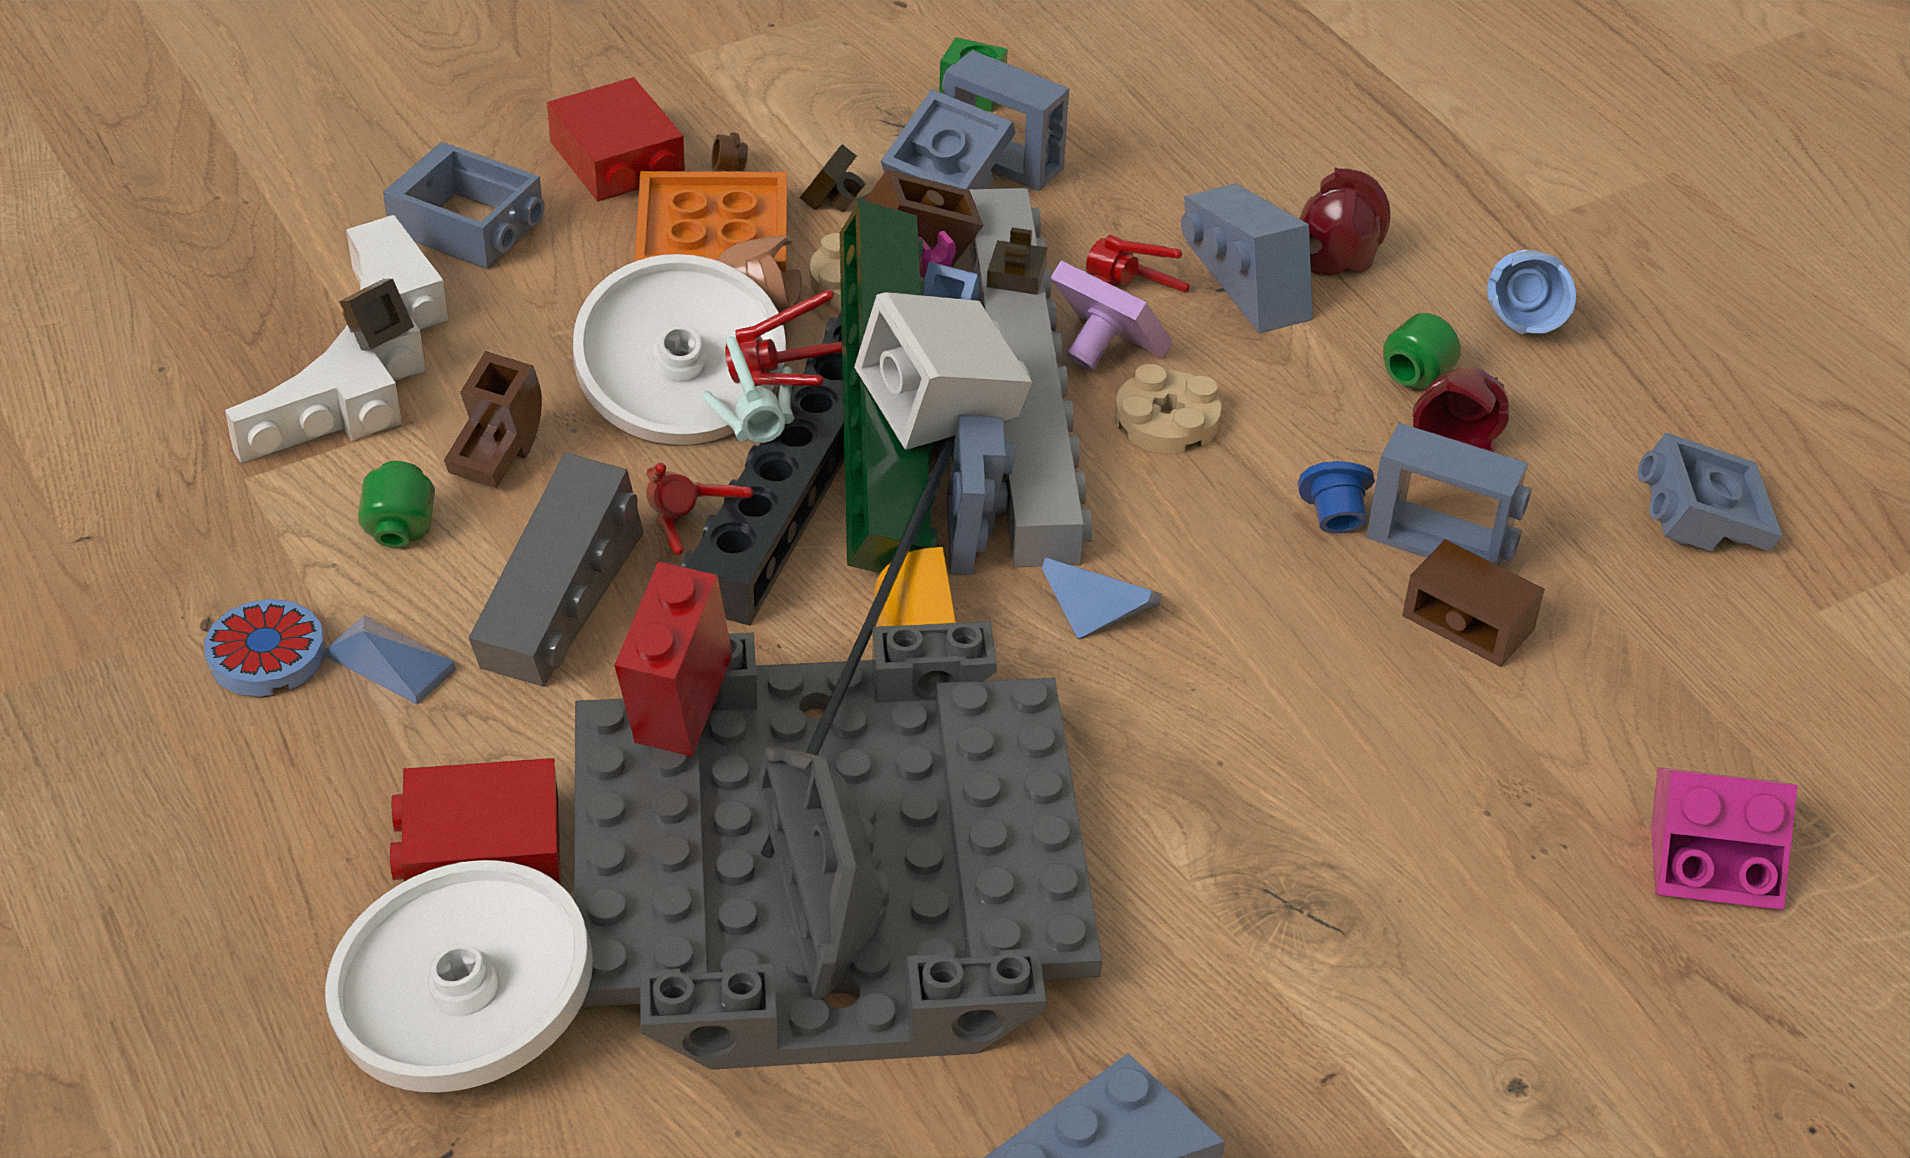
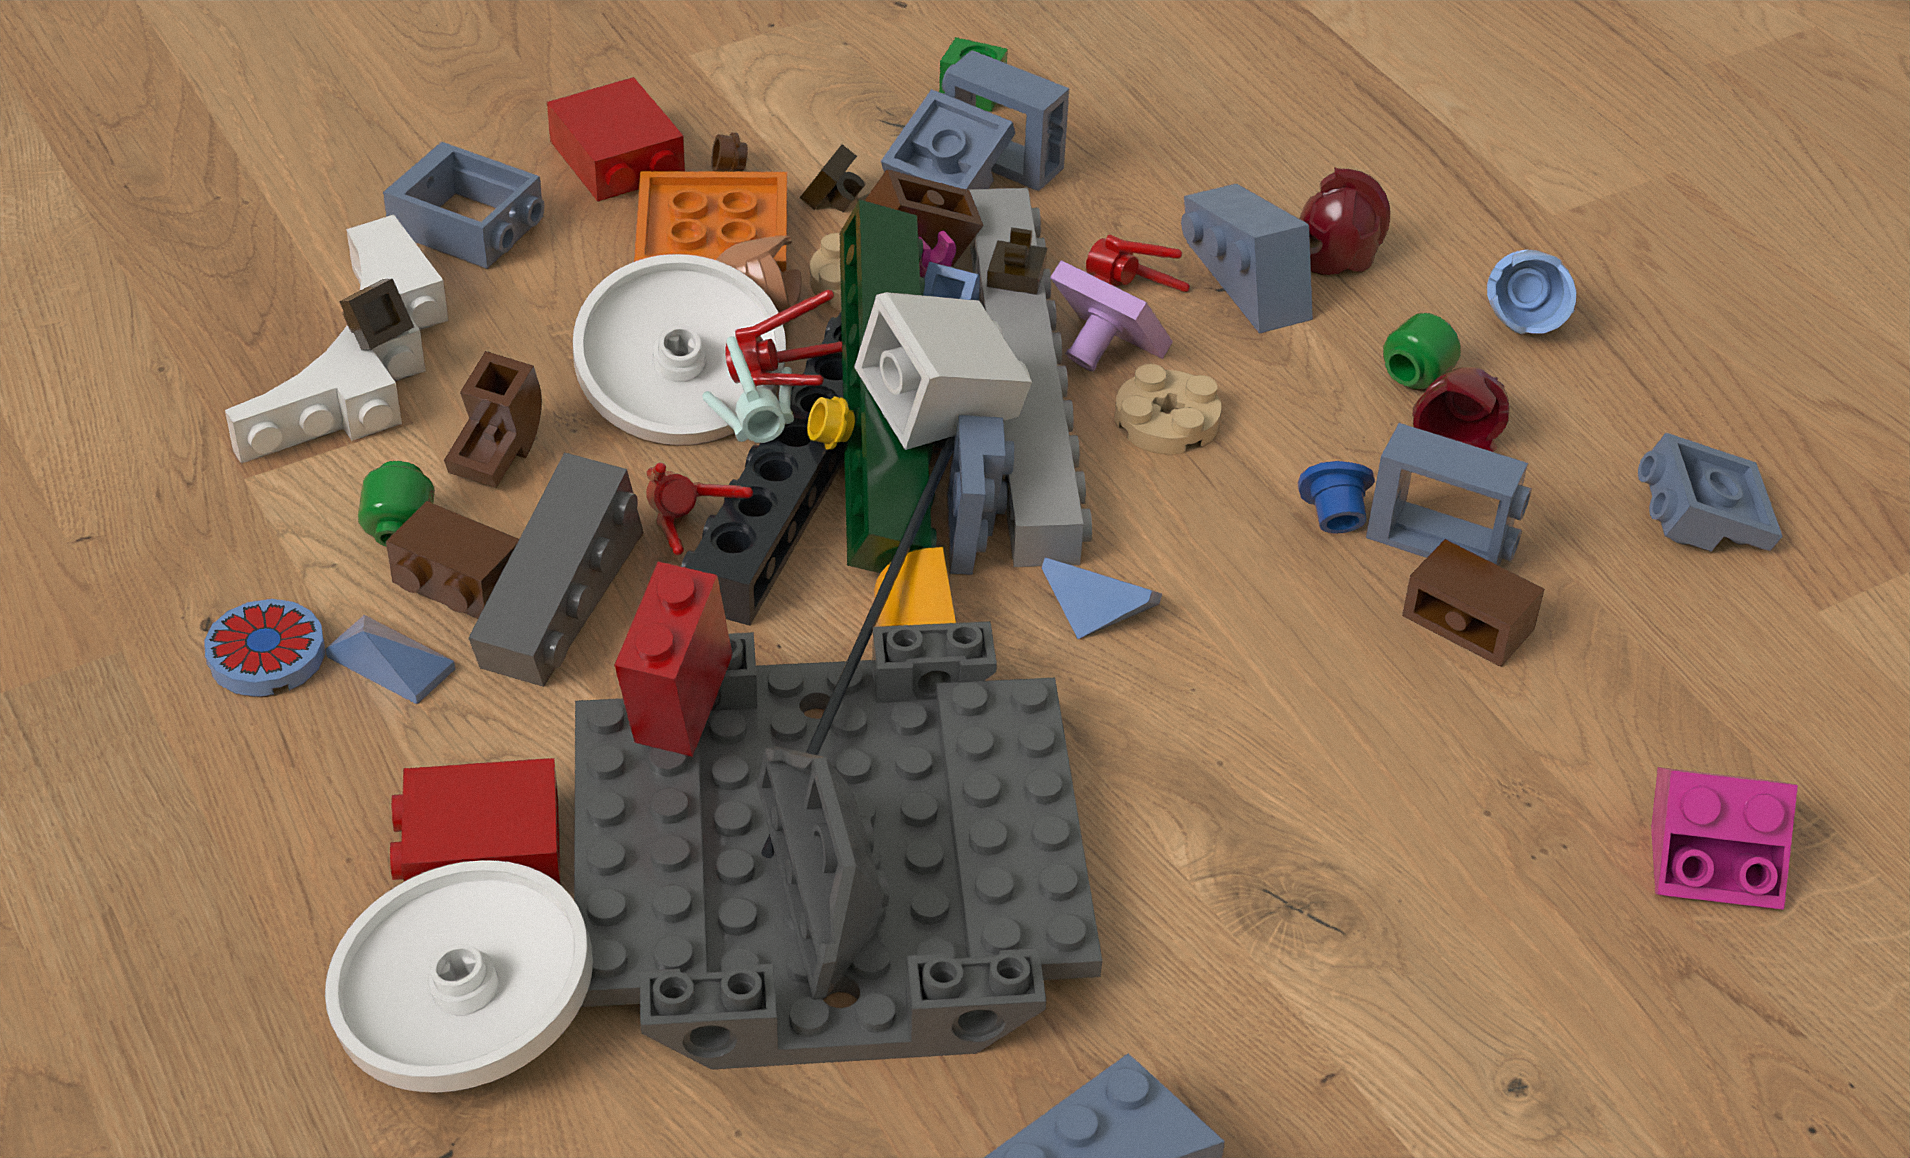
(449, 558): none -> reddish brown brick
(830, 421): none -> yellow plate

